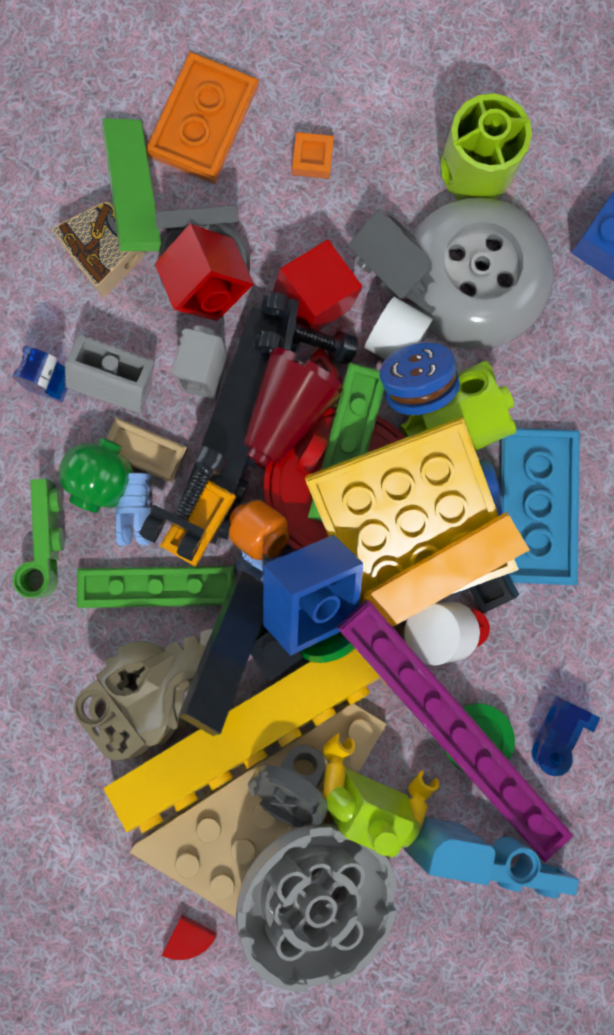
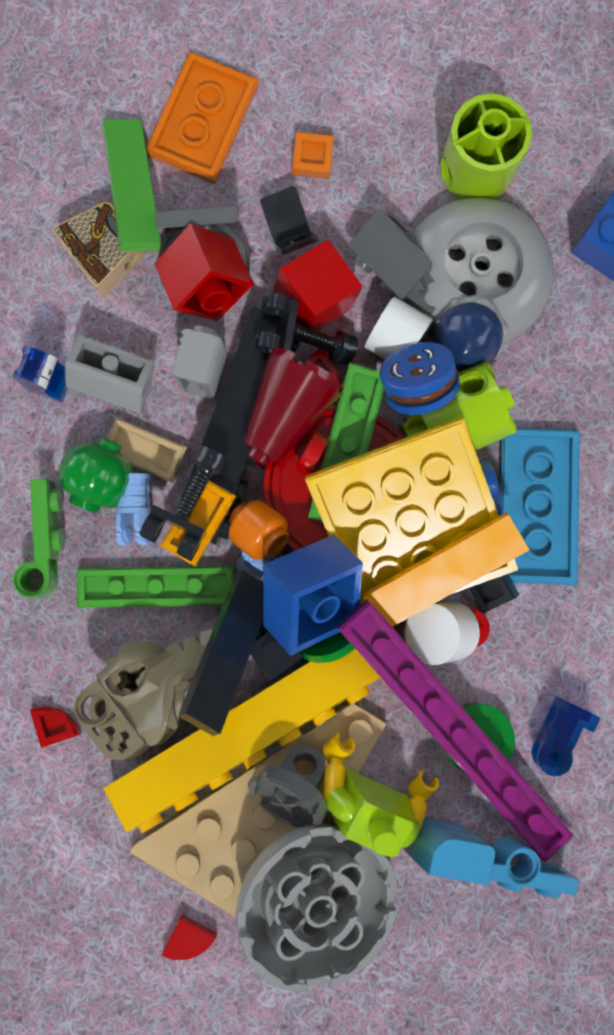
(53, 725): none -> red tile
(287, 220): none -> black bracket
(471, 330): none -> dark blue hair

